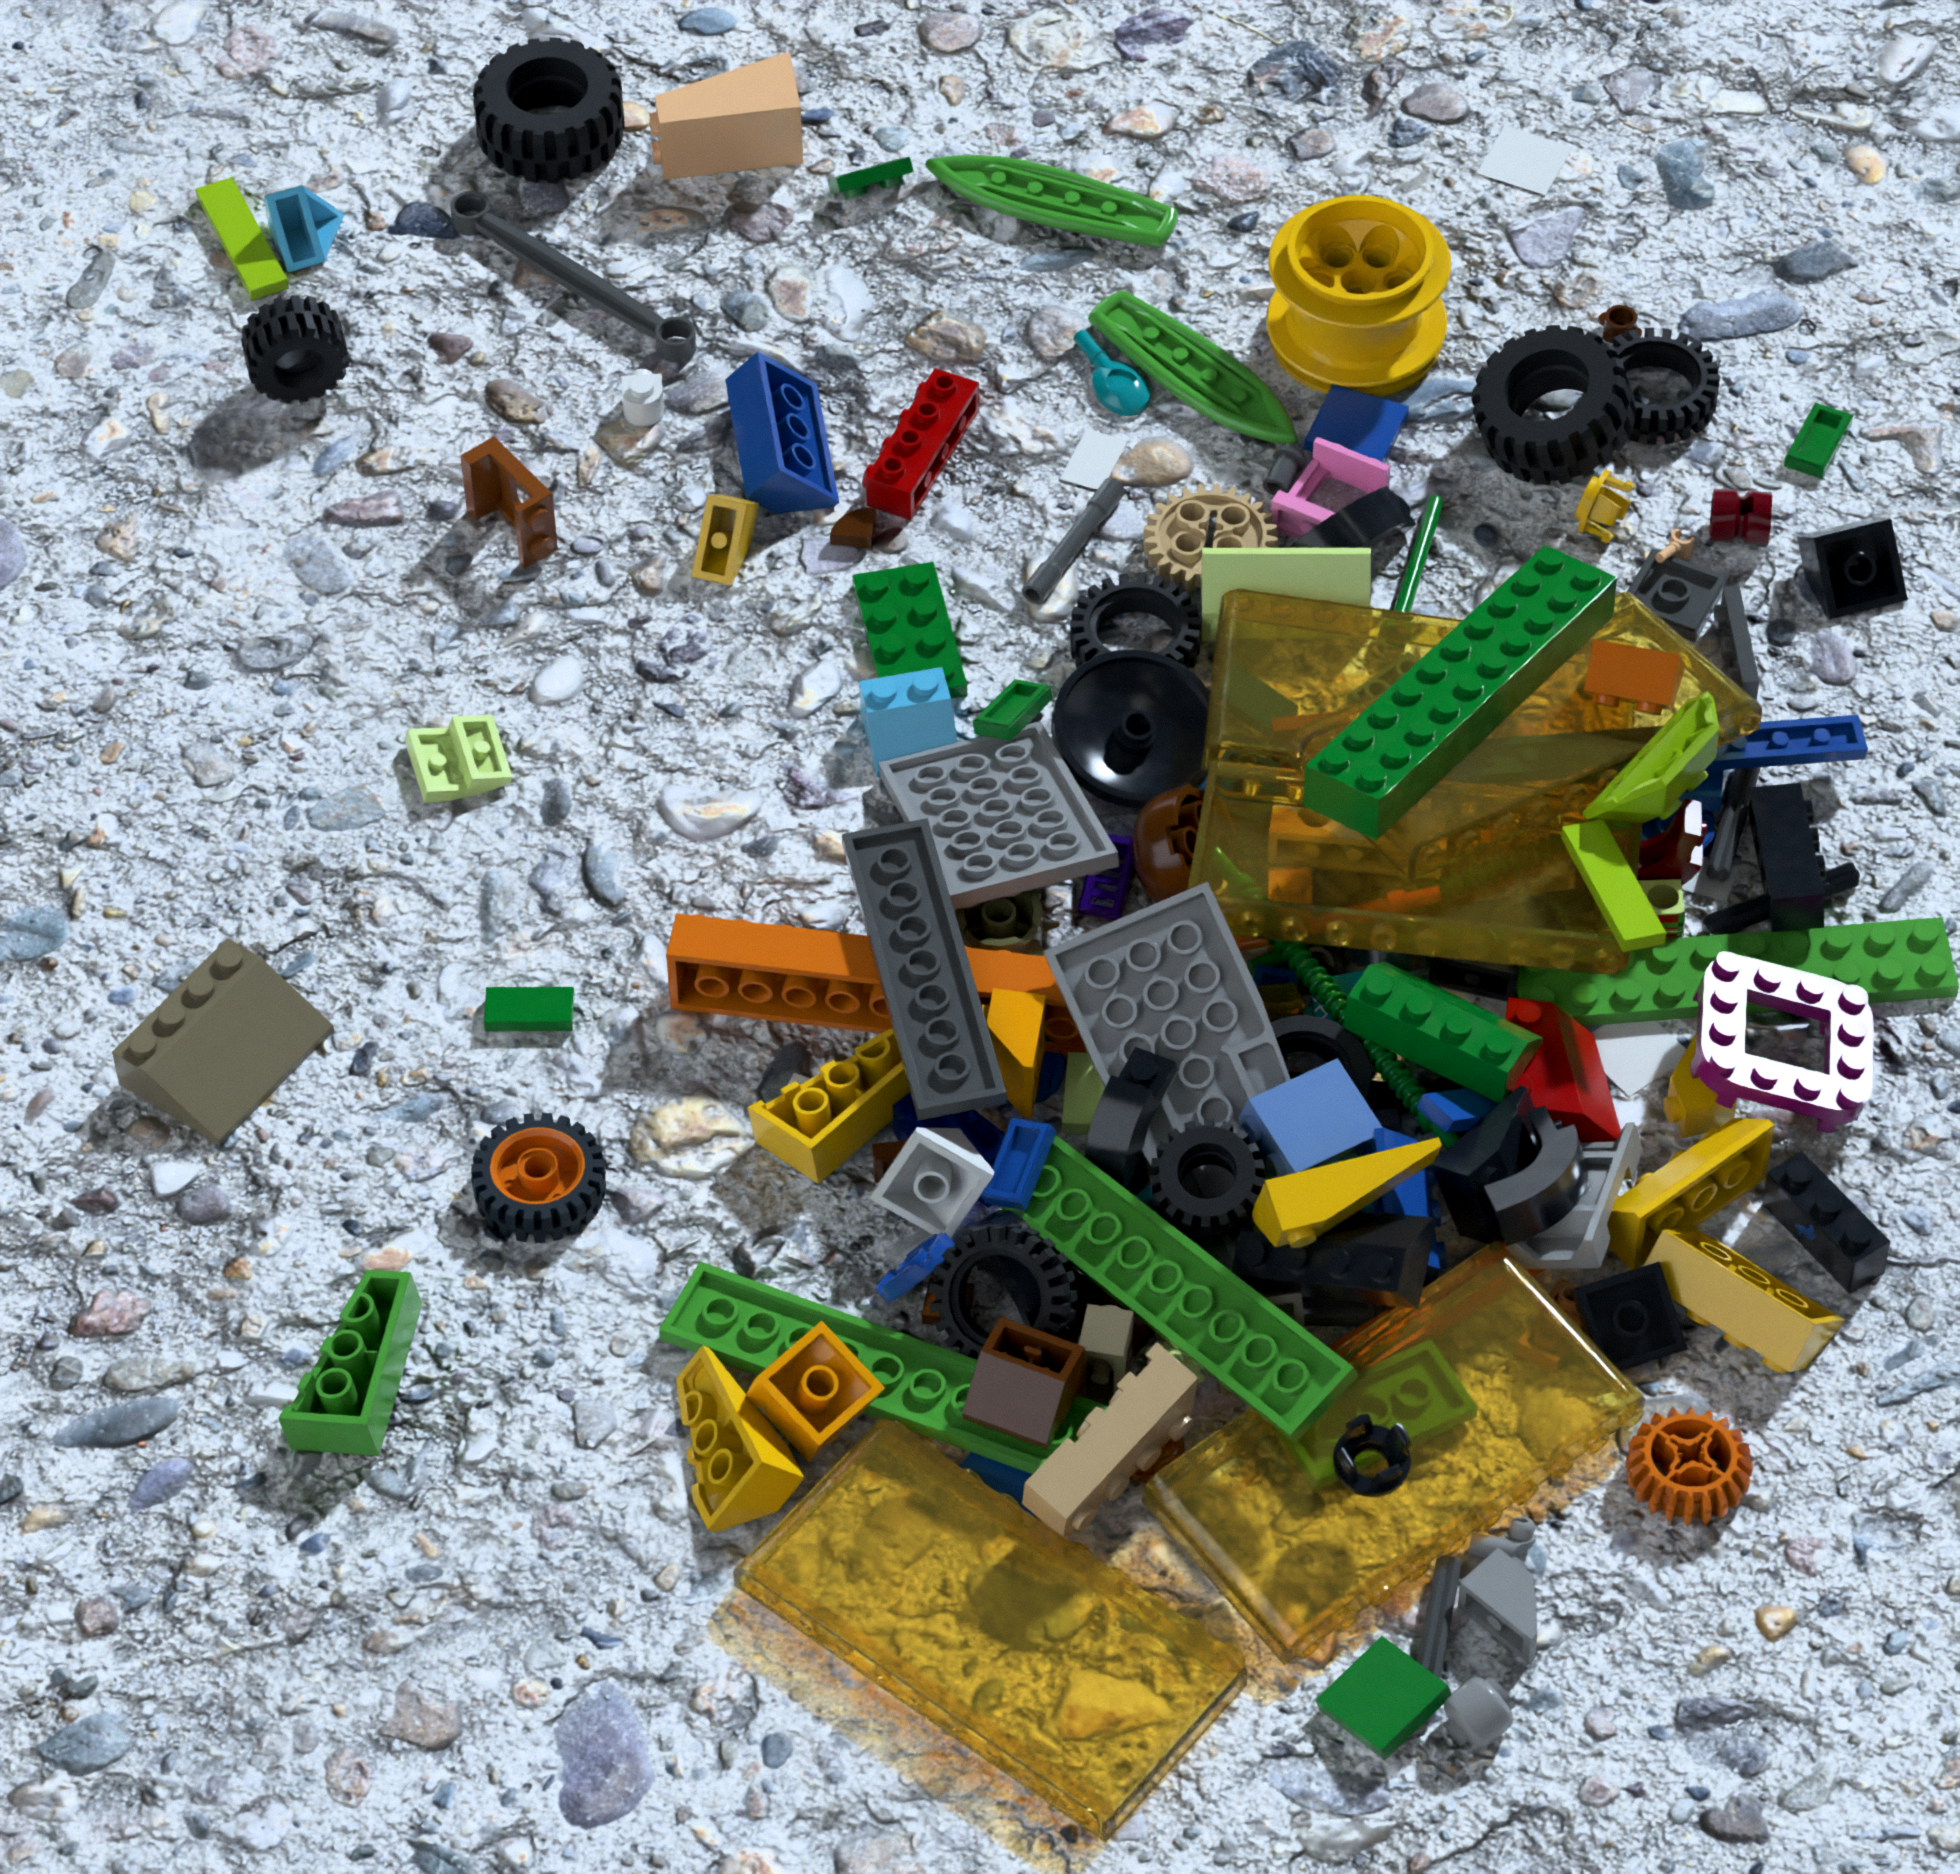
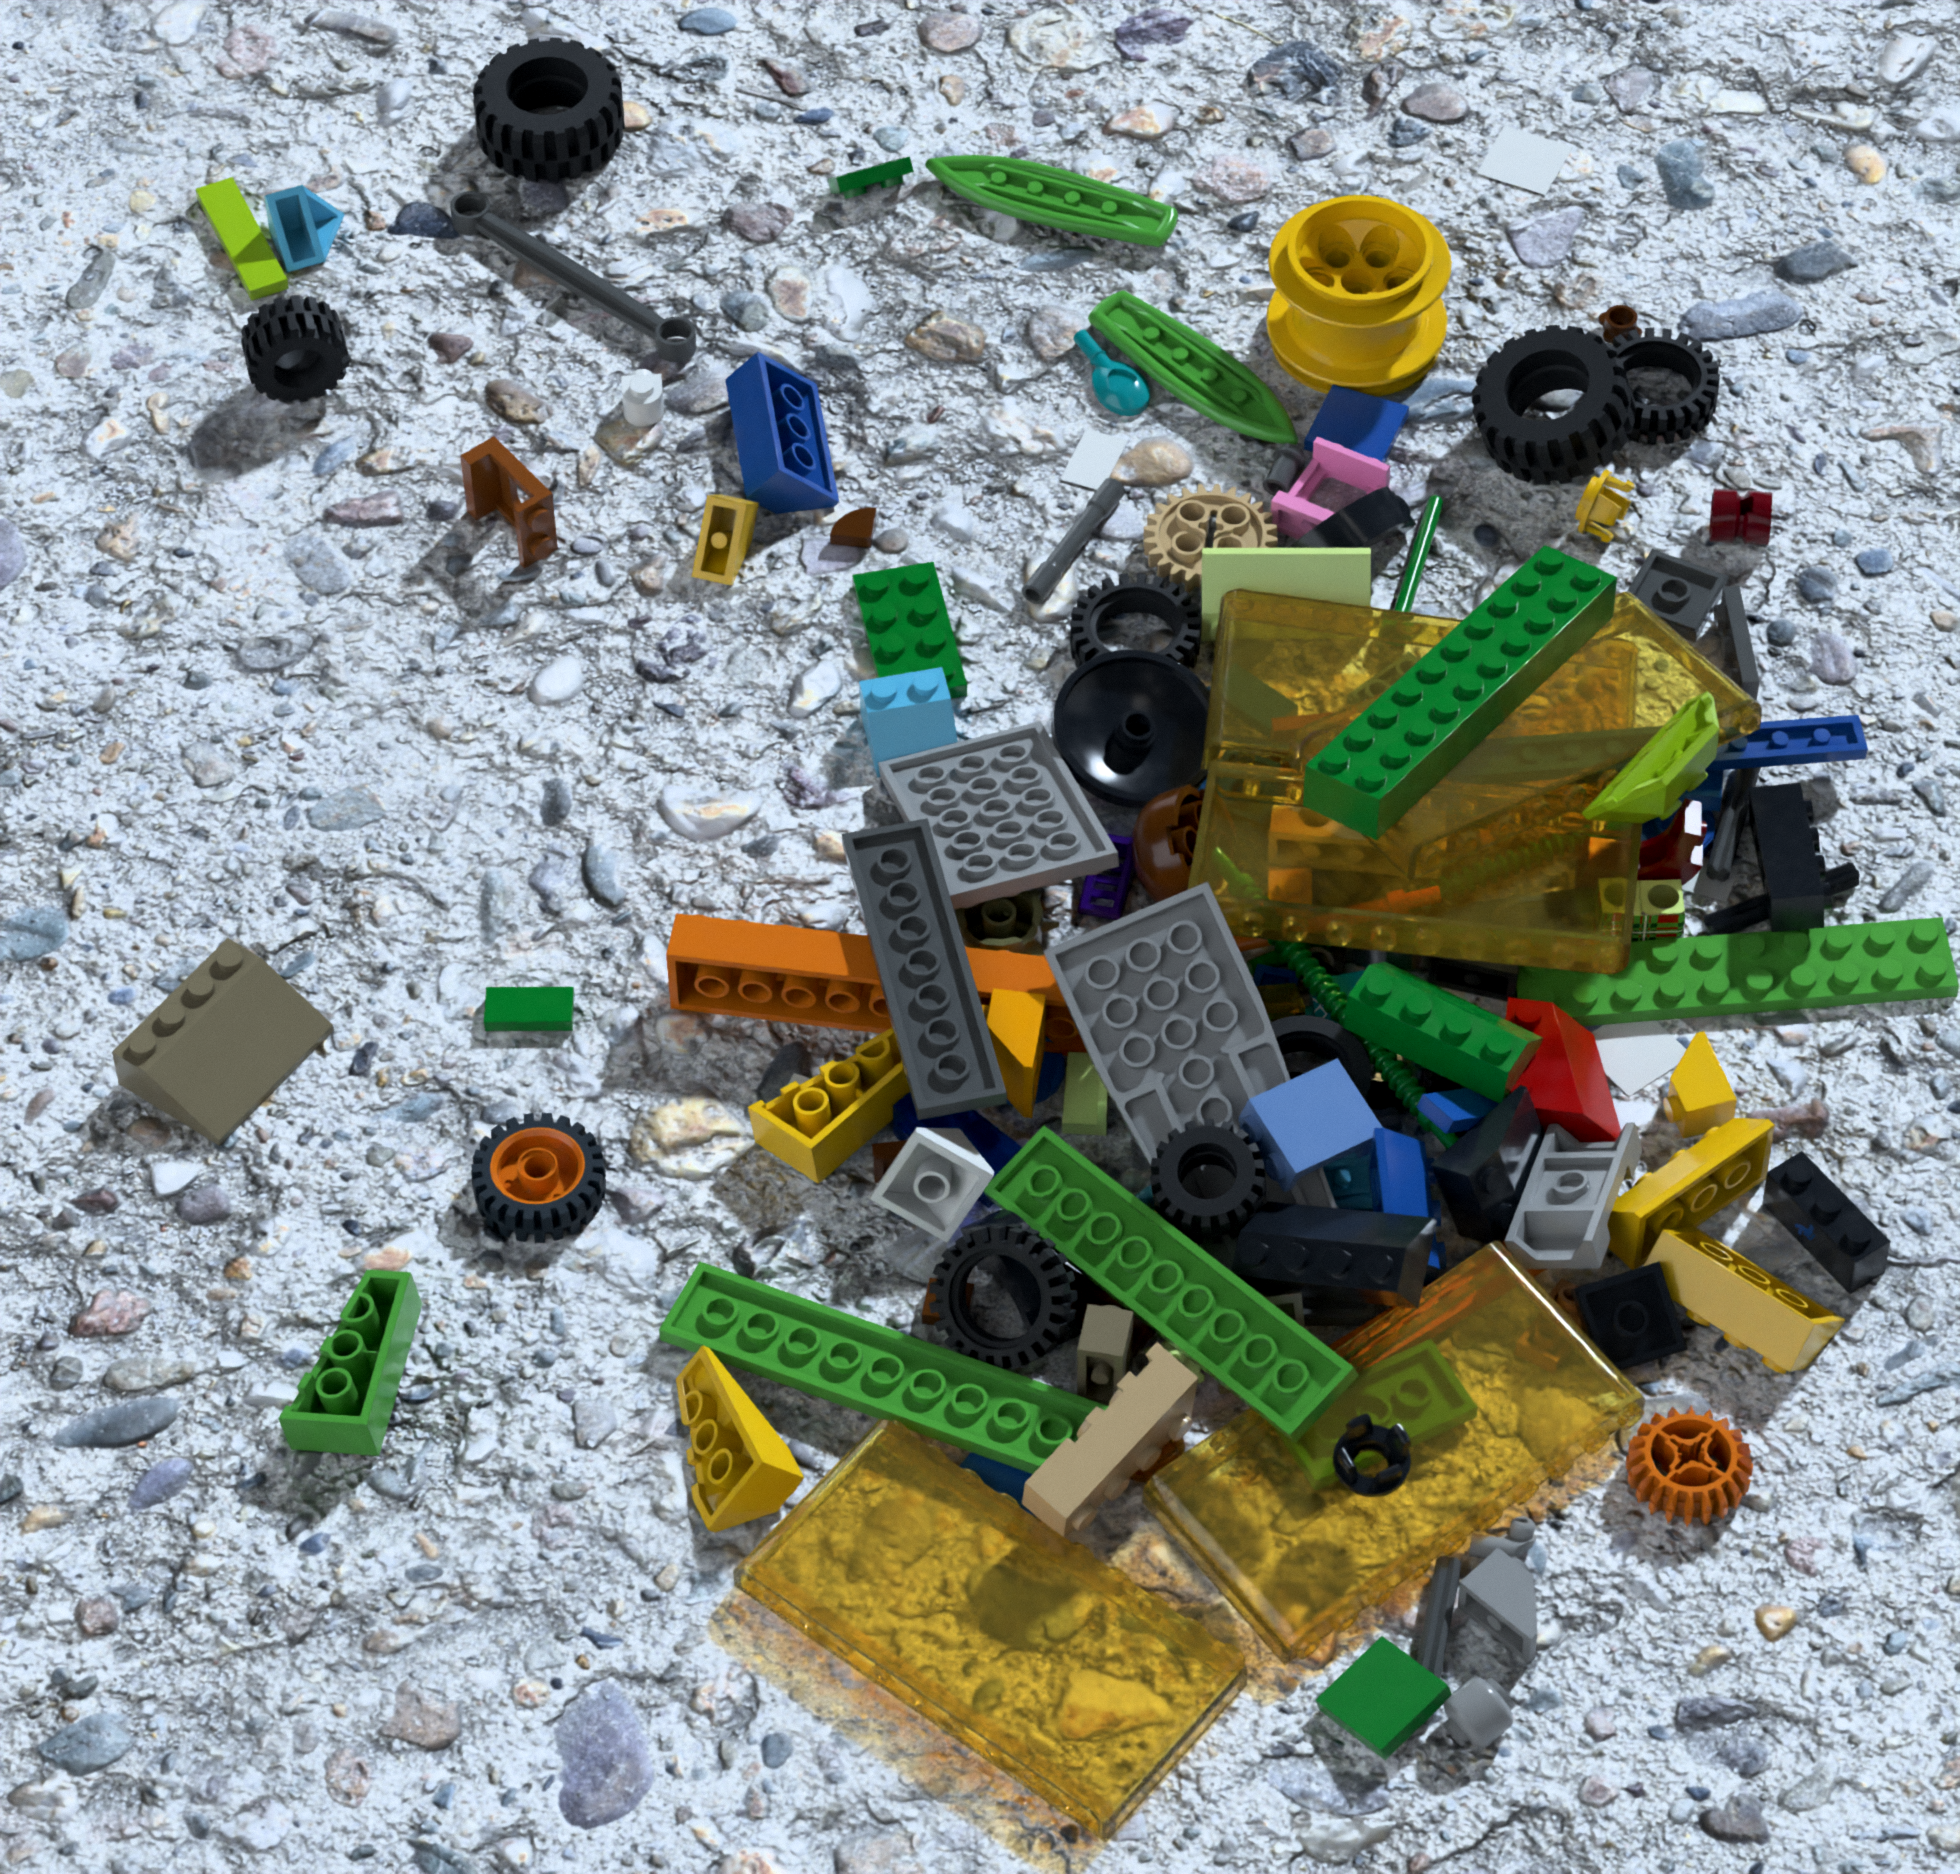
(458, 759): yellowish green slope -> none
(730, 122): light nougat slope -> none
(814, 1391): light orange slope -> none
(915, 1268): blue tile -> none
(921, 443): red brick -> none
(1012, 710): green tile -> none
(1019, 1163): blue tile -> none
(1025, 1382): reddish brown slope -> none
(1125, 1116): black arch -> none
(1312, 1201): yellow wedge -> none
(1546, 1188): black arch -> none
(1613, 885): lime tile -> none
(1633, 676): orange slope -> none
(1676, 548): light nougat hand -> none
(1818, 440): green tile -> none
(1842, 1016): plate -> none
(1853, 566): black slope -> none

